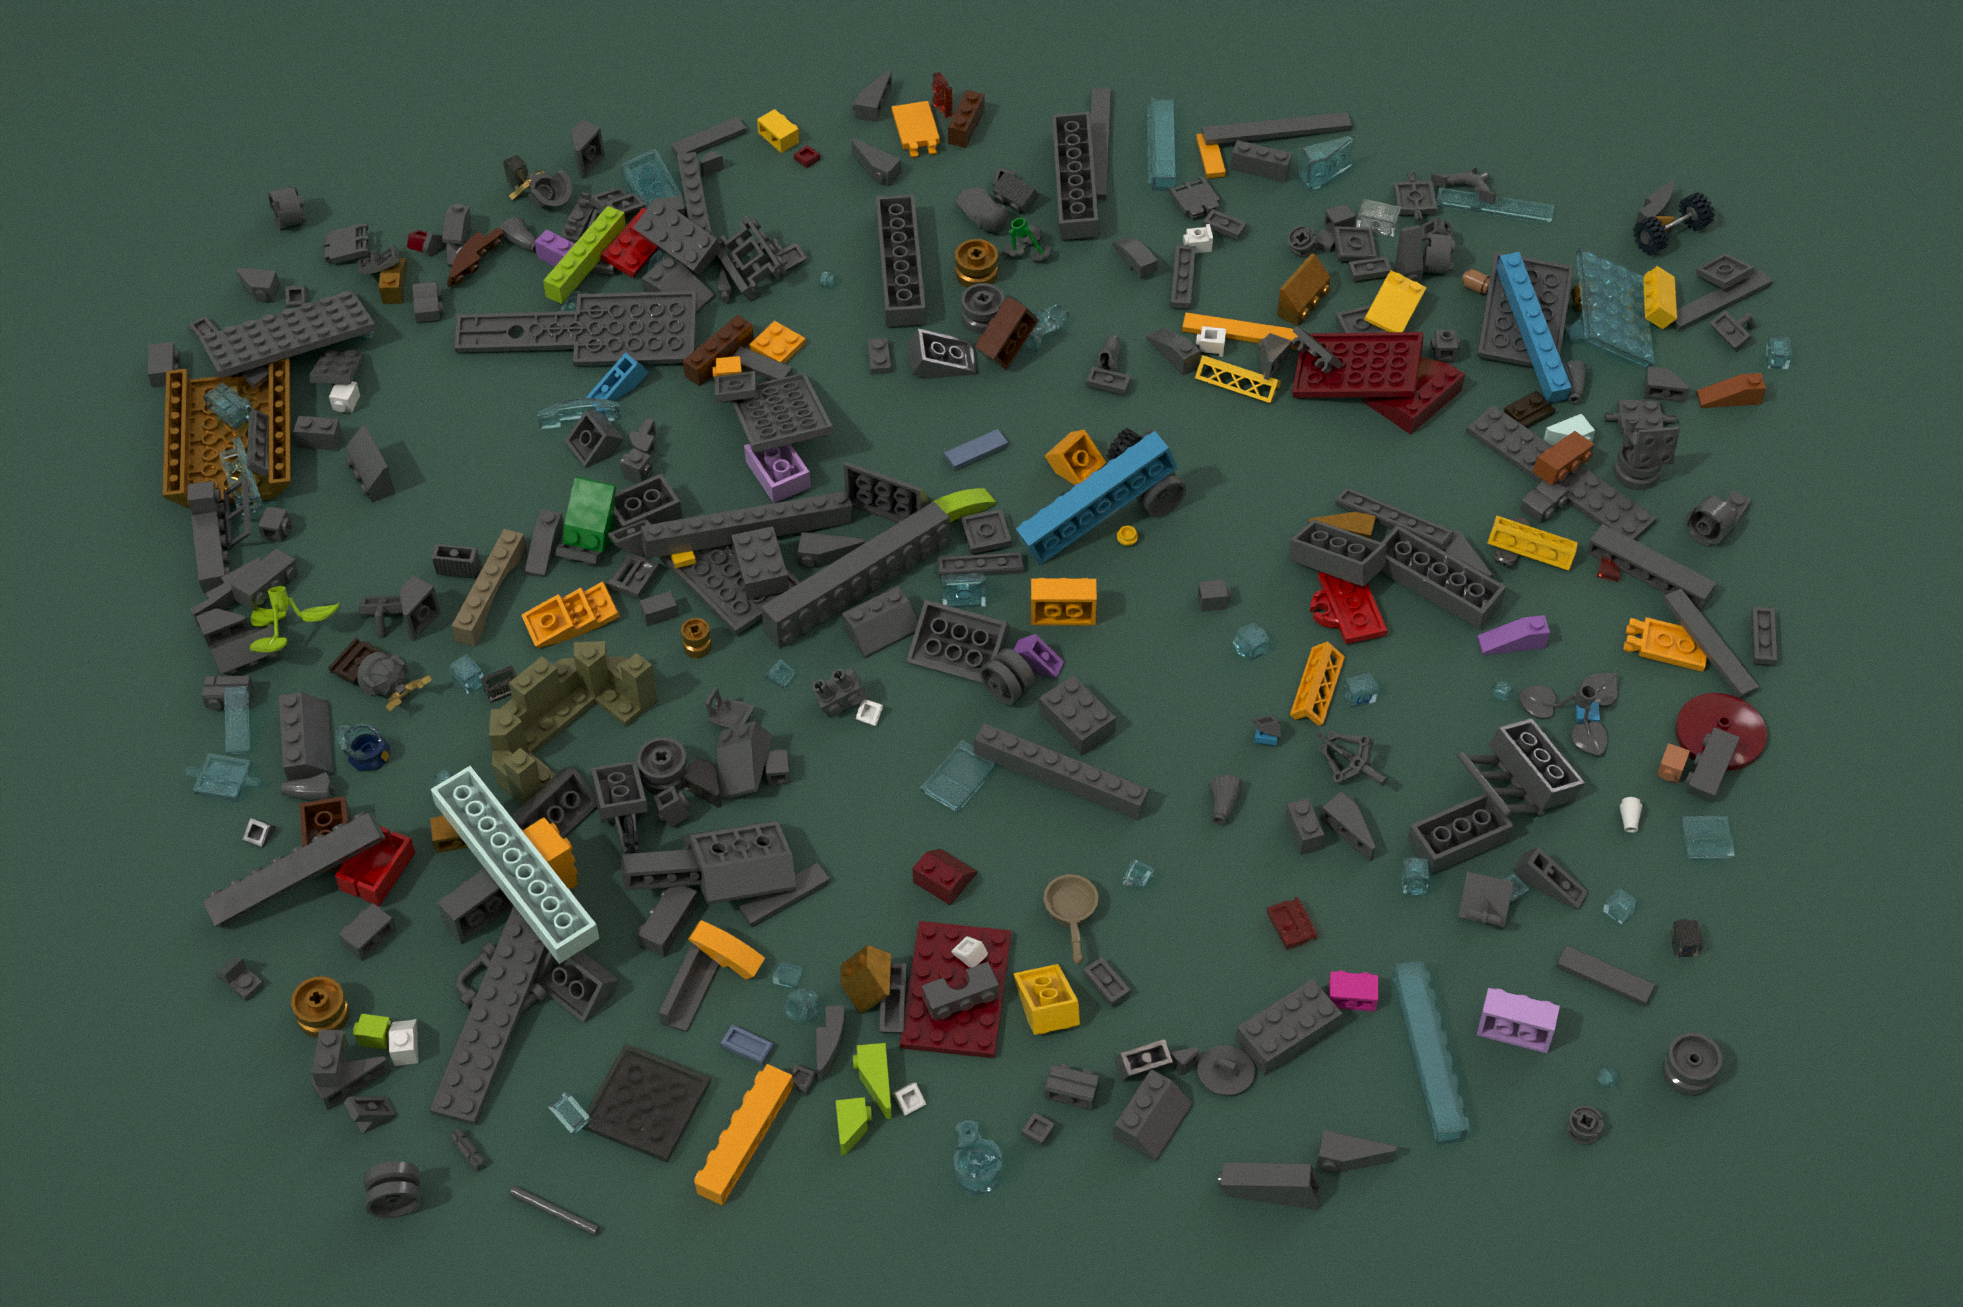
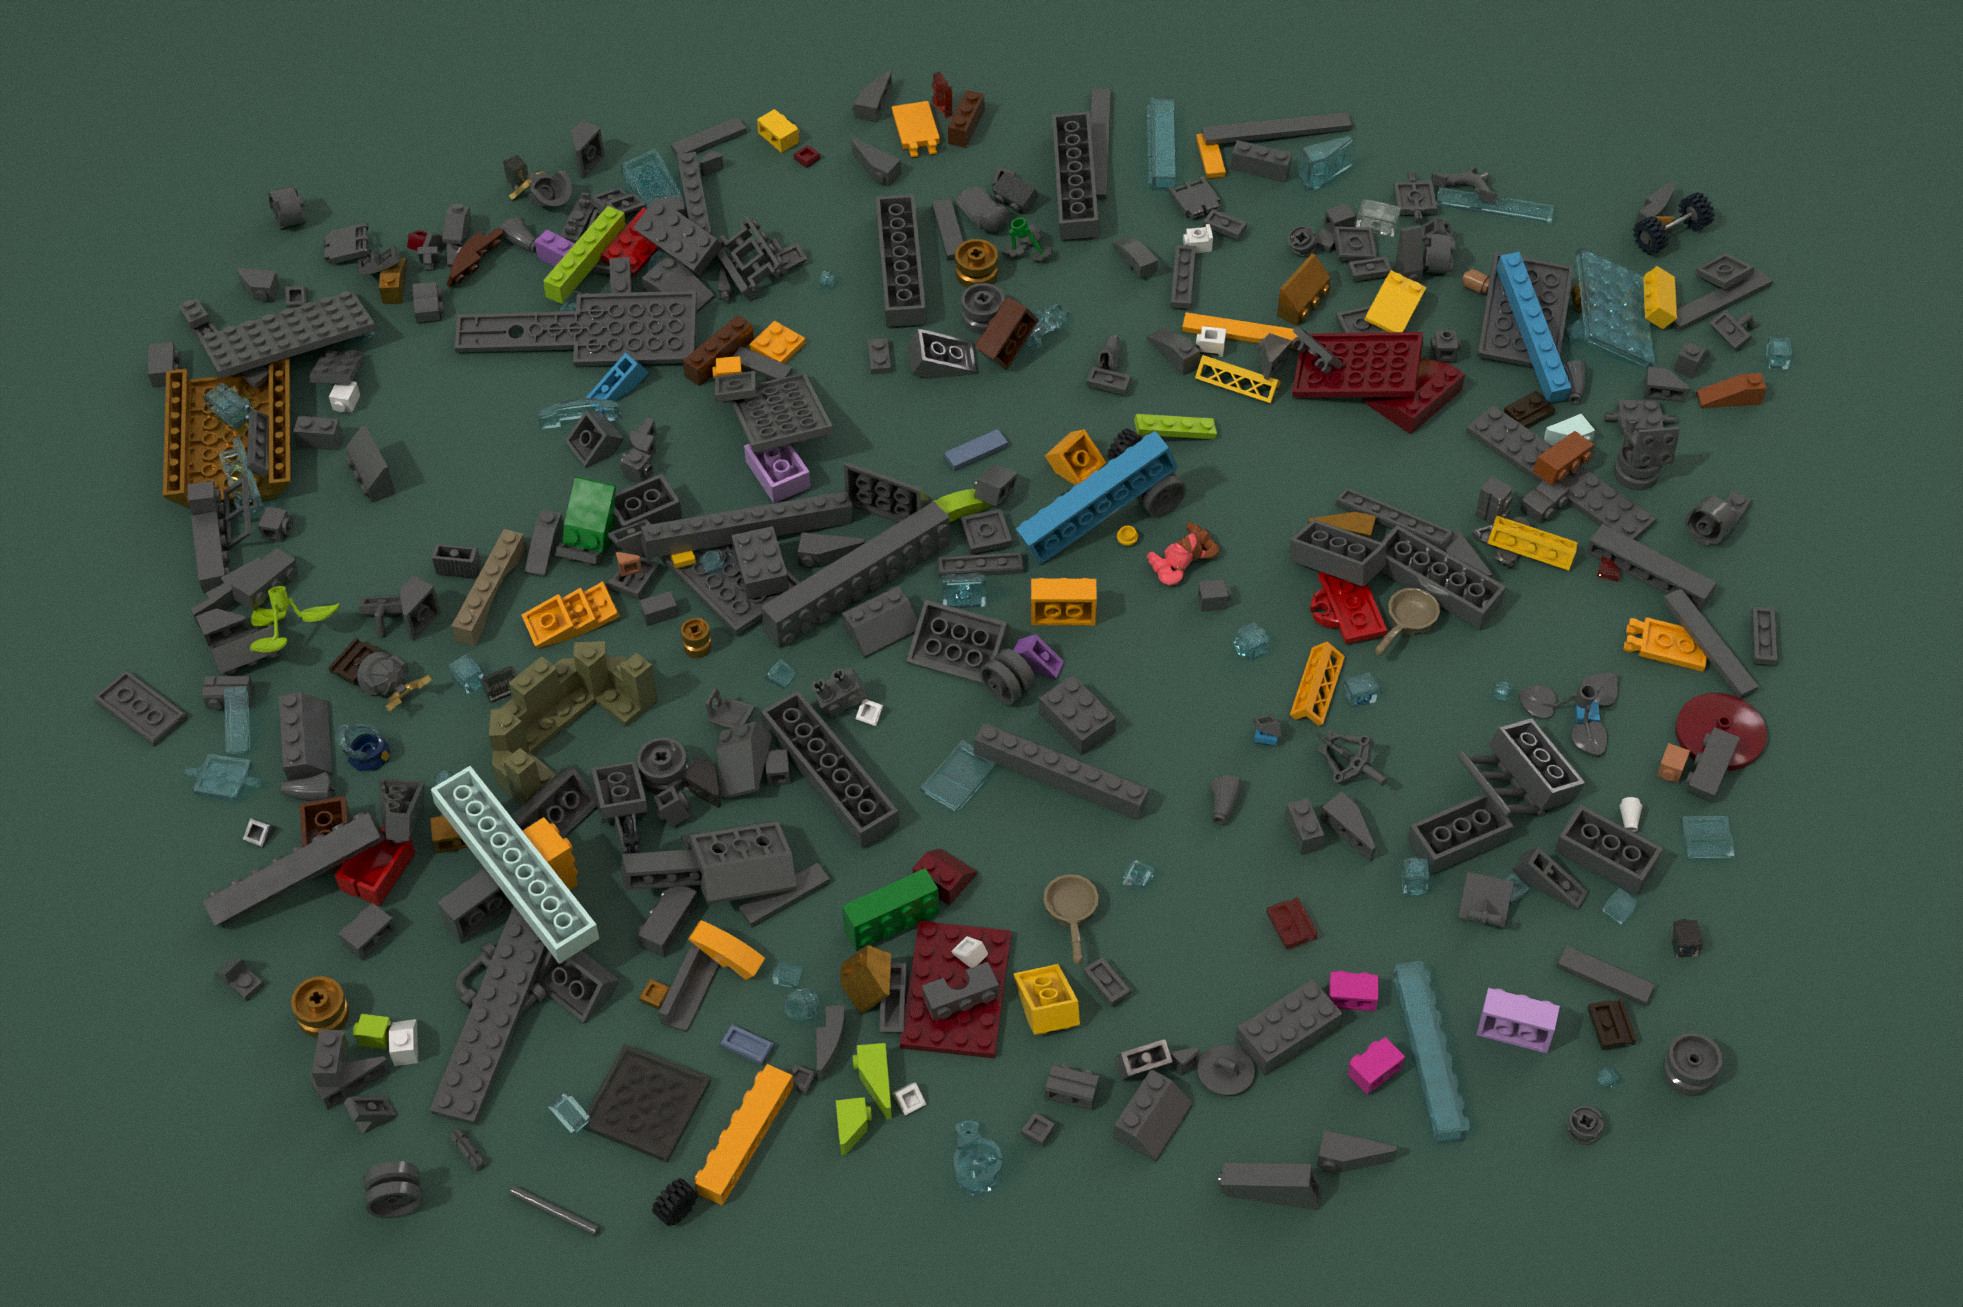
(140, 708): none -> dark grey tile
(194, 313): none -> dark grey plate
(400, 807): none -> dark grey wedge
(429, 256): none -> dark grey tile
(621, 275): none -> dark grey brick
(628, 563): none -> nougat slope
(654, 994): none -> pearl gold tile
(675, 1202): none -> black tyre
(711, 556): none -> clear light blue plate
(830, 769): none -> dark grey brick
(891, 909): none -> green brick
(947, 226): none -> dark grey tile
(995, 485): none -> dark grey brick
(1175, 426): none -> lime plate
(1182, 553): none -> hair
(1375, 1065): none -> dark pink brick
(1411, 612): none -> dark tan piece
(1482, 534): none -> dark grey tile
(1494, 500): none -> dark grey brick
(1518, 635): medium lavender slope -> none
(1608, 849): none -> dark grey brick
(1611, 1024): none -> dark brown plate
(1690, 359): none -> dark grey slope

